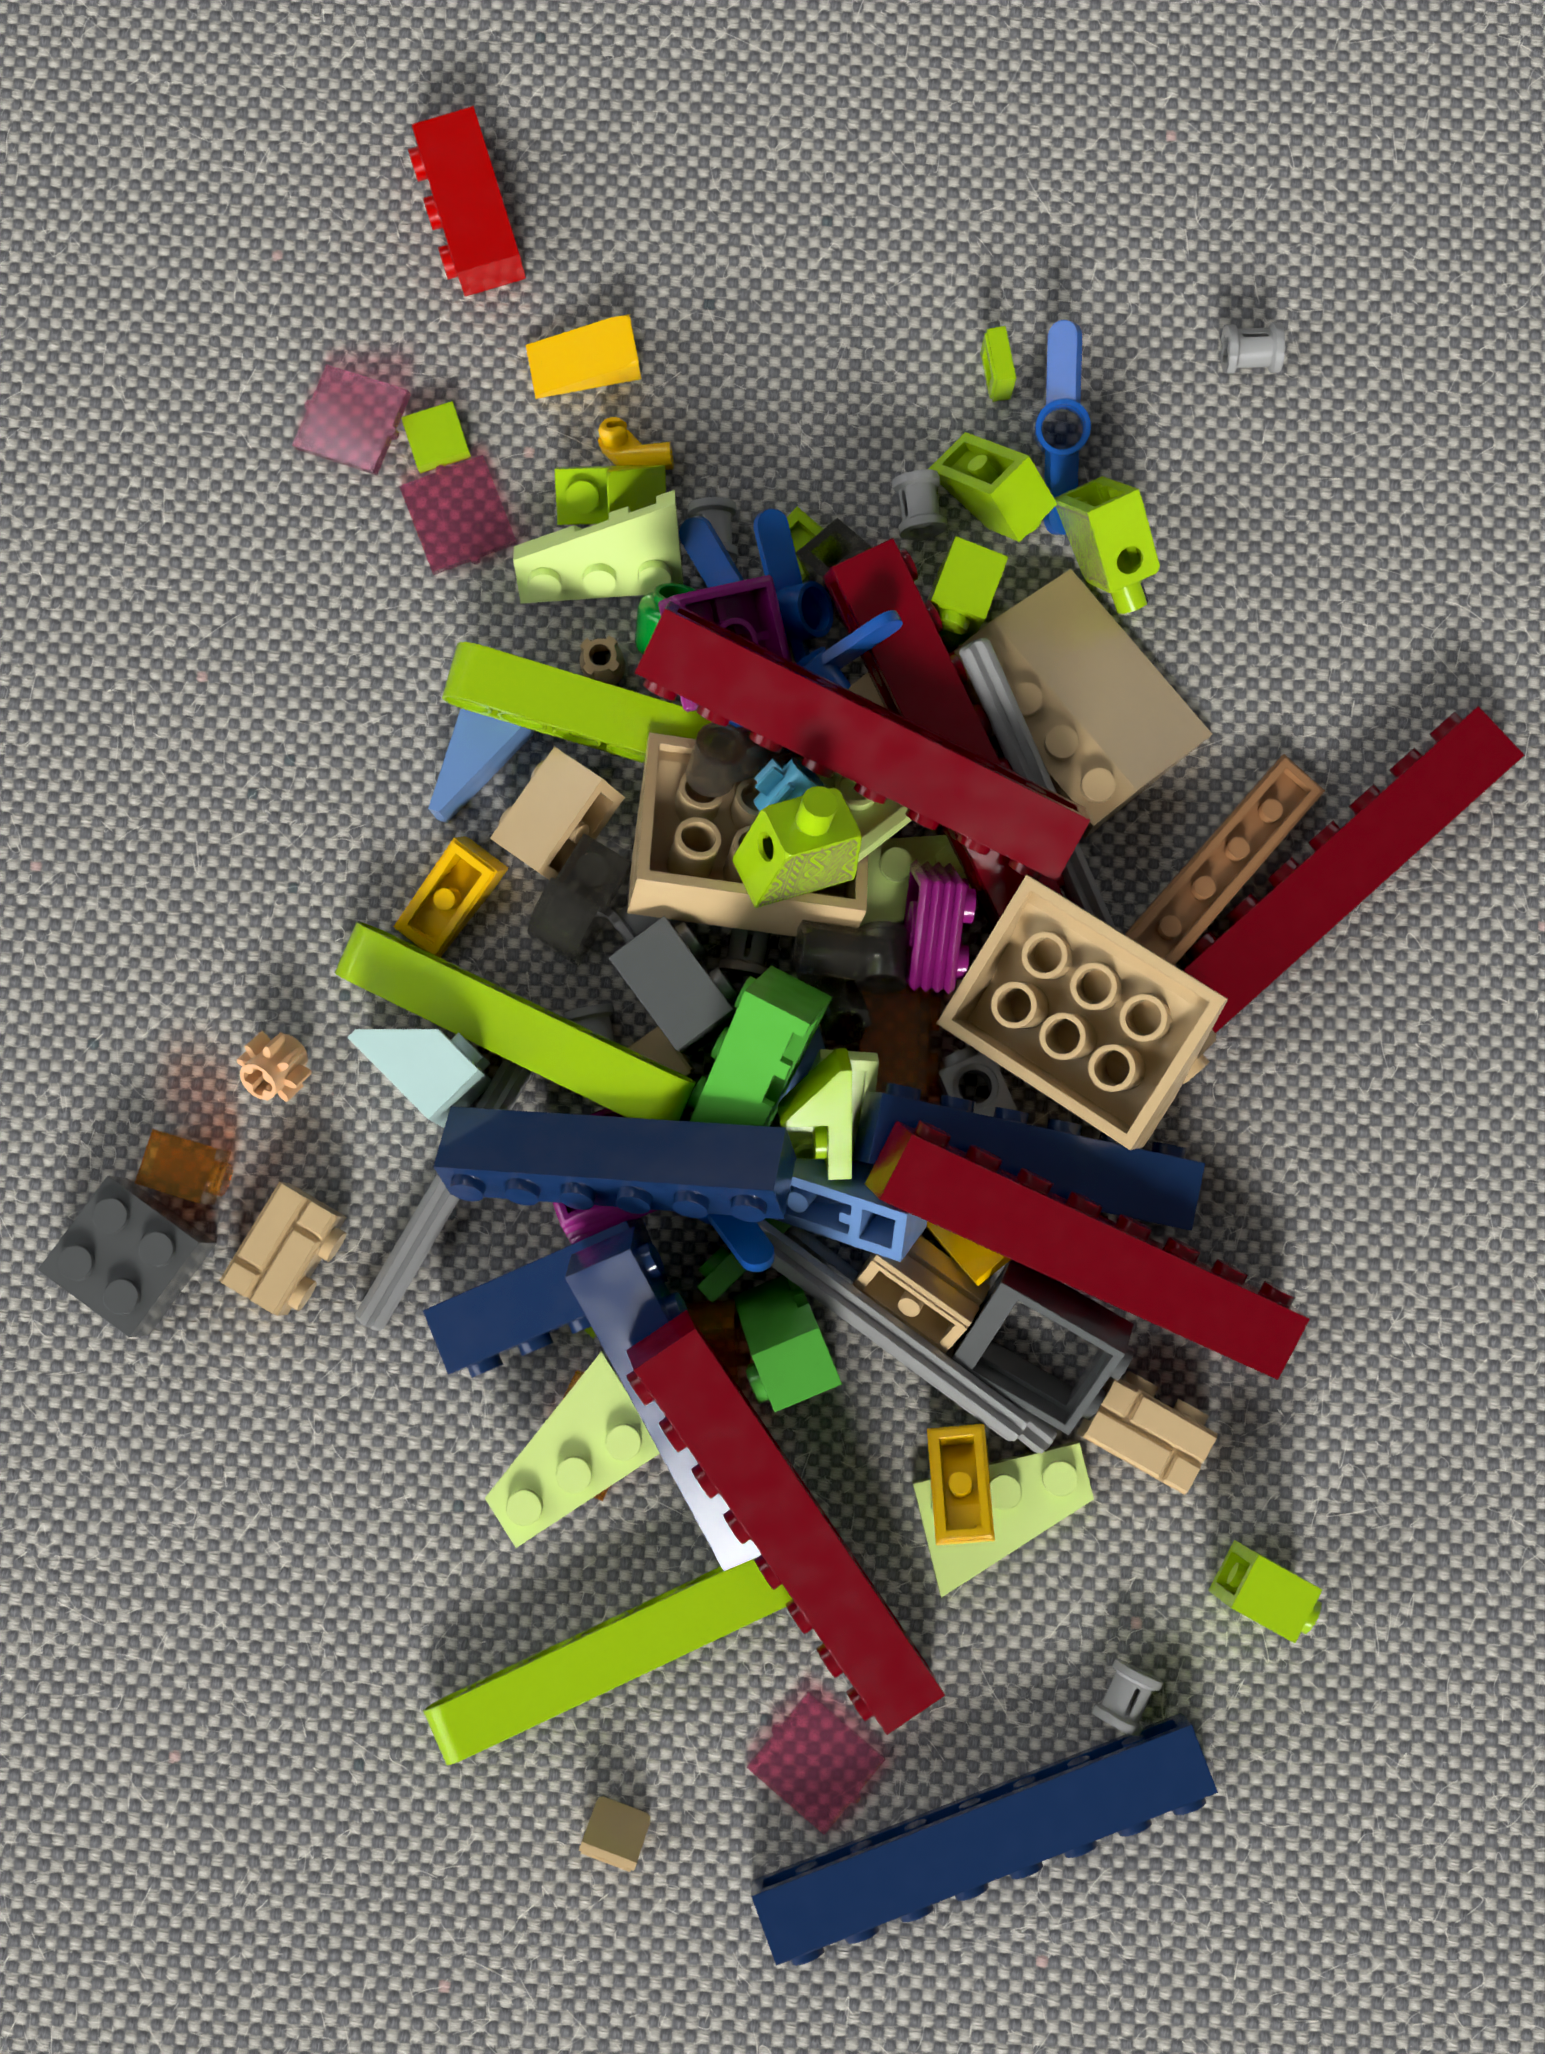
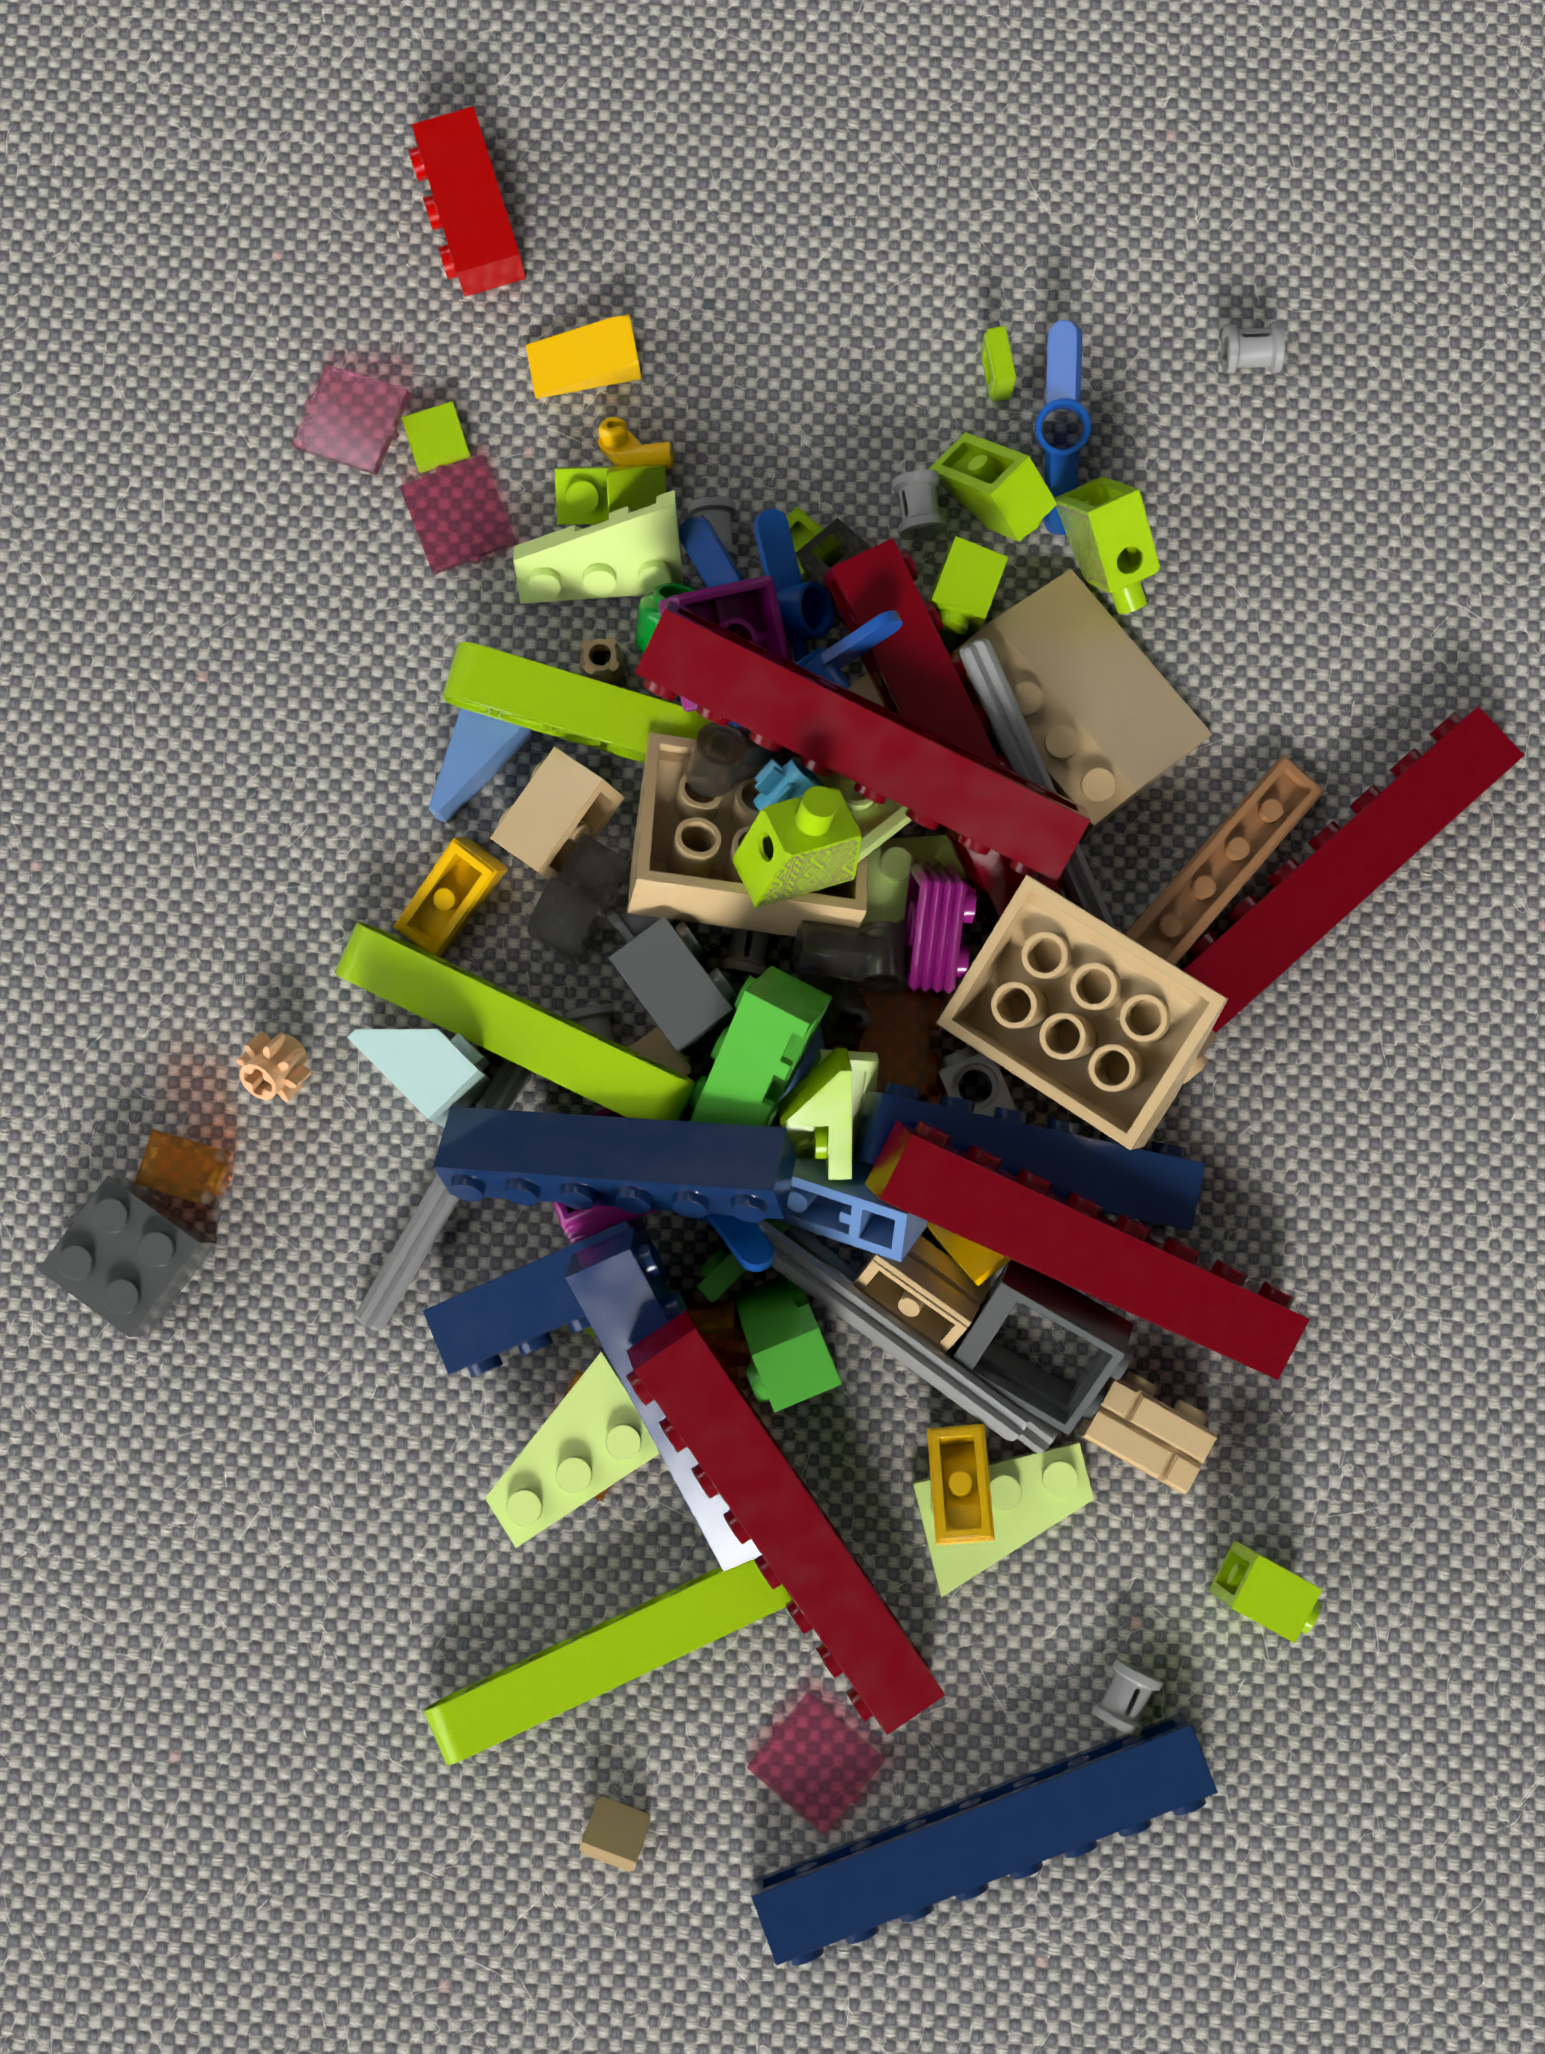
(284, 1250): tan brick -> none

